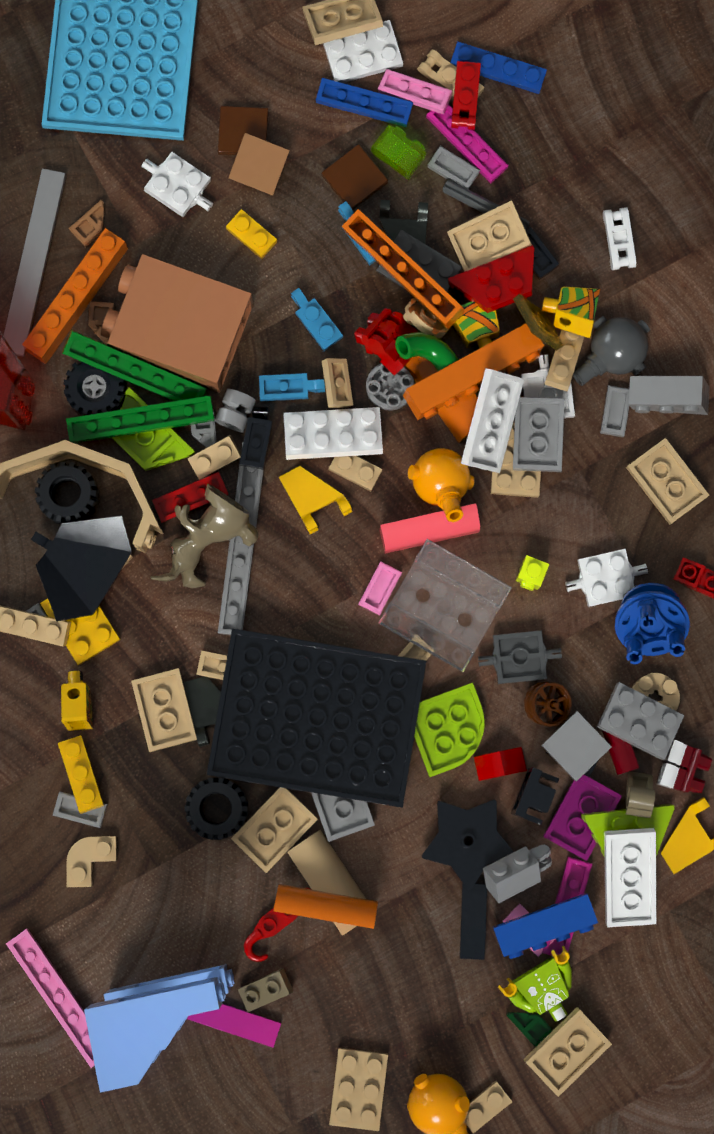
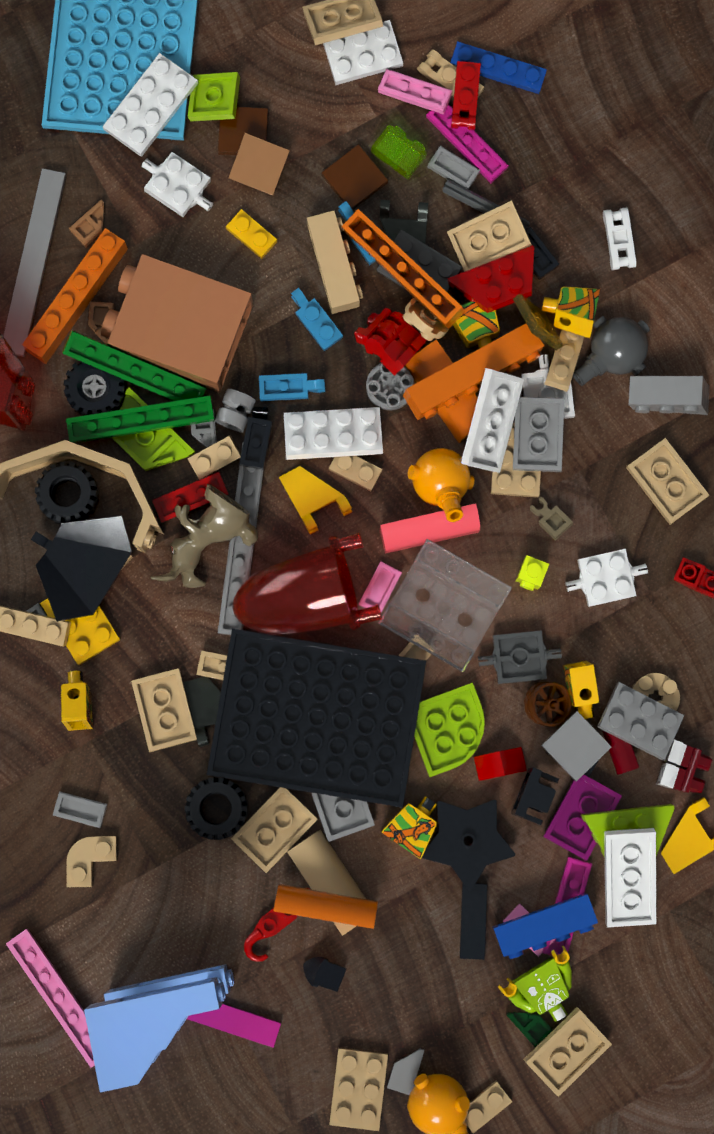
(80, 774): yellow plate -> none
(150, 104): none -> white plate
(214, 97): none -> lime plate
(265, 990): dark tan plate -> none
(304, 593): none -> clear red windscreen
(324, 973): none -> black tile
(333, 262): none -> tan brick
(337, 383): tan plate -> none
(364, 102): blue plate -> none
(405, 1072): none -> light grey tile
(412, 827): none -> torso
(425, 346): green cylinder -> none
(516, 871): light grey hinge -> none
(553, 520): none -> dark tan plate
(579, 677): none -> yellow torso
(615, 411): light grey tile -> none
(639, 794): dark tan plate -> none
(652, 622): blue piece -> none

